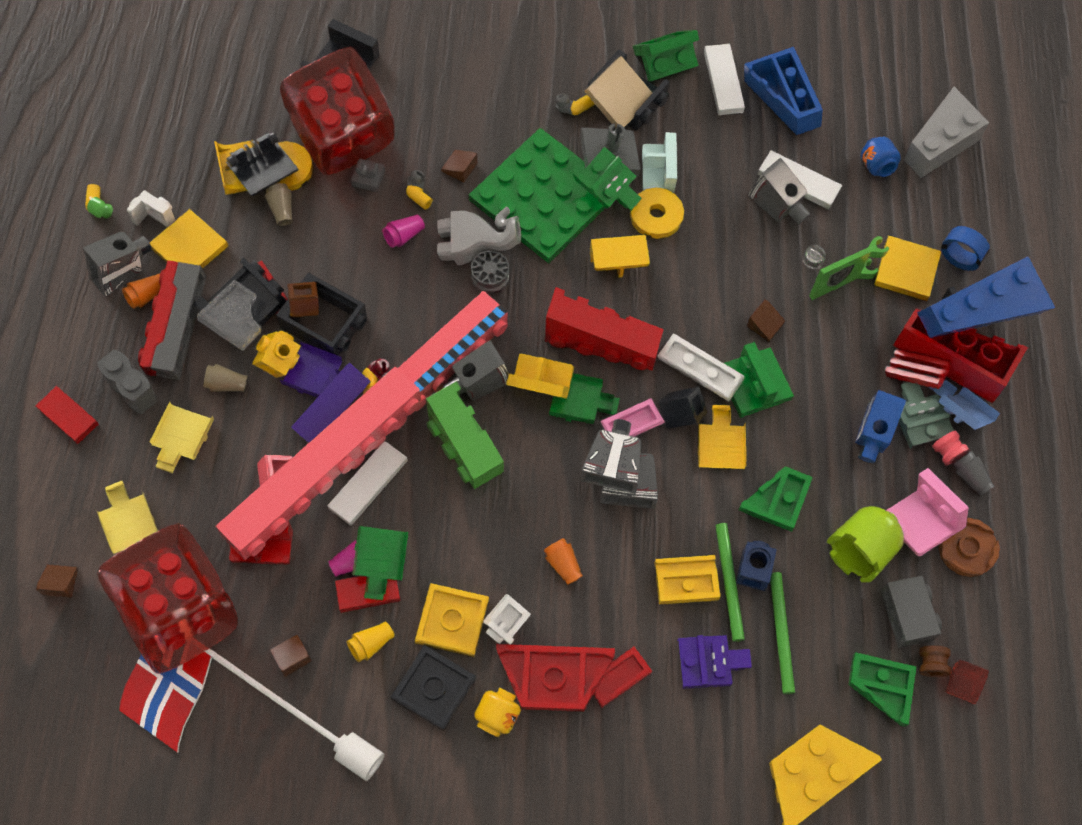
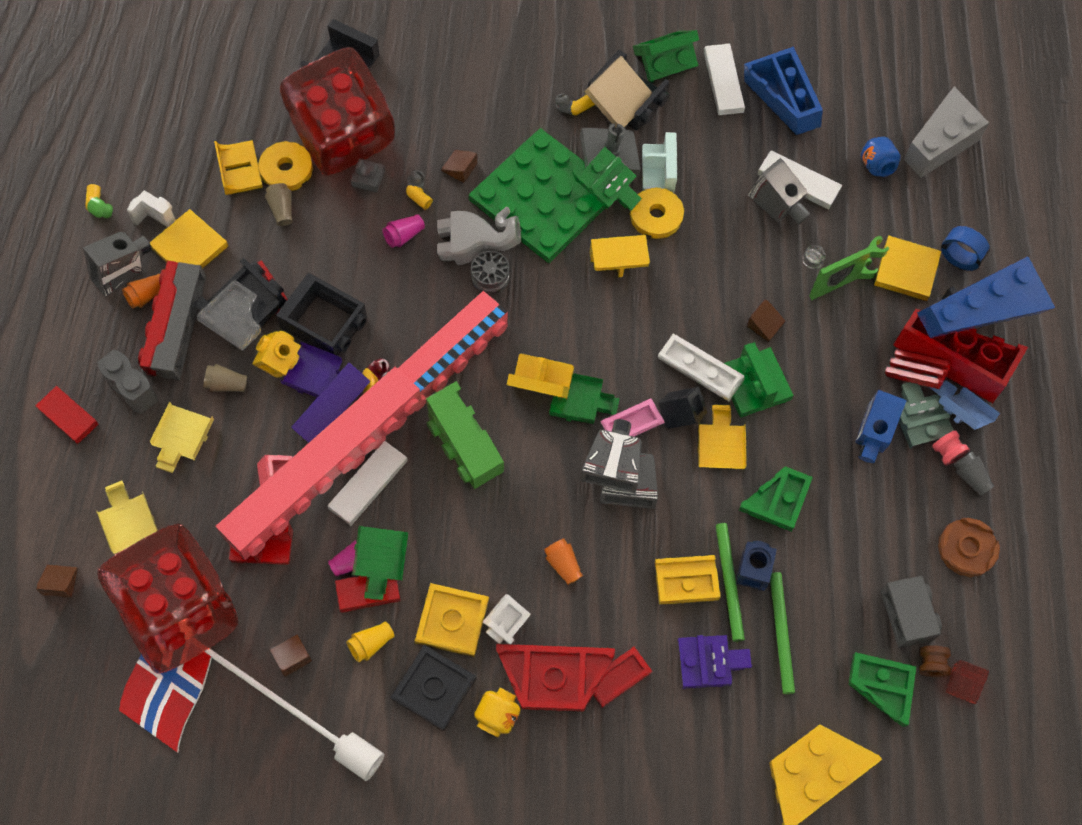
(261, 165): black hinge -> none
(303, 299): reddish brown slope -> none
(480, 372): dark grey torso -> none
(601, 332): red wedge -> none
(866, 542): lime cylinder -> none
(930, 514): bright pink bracket -> none

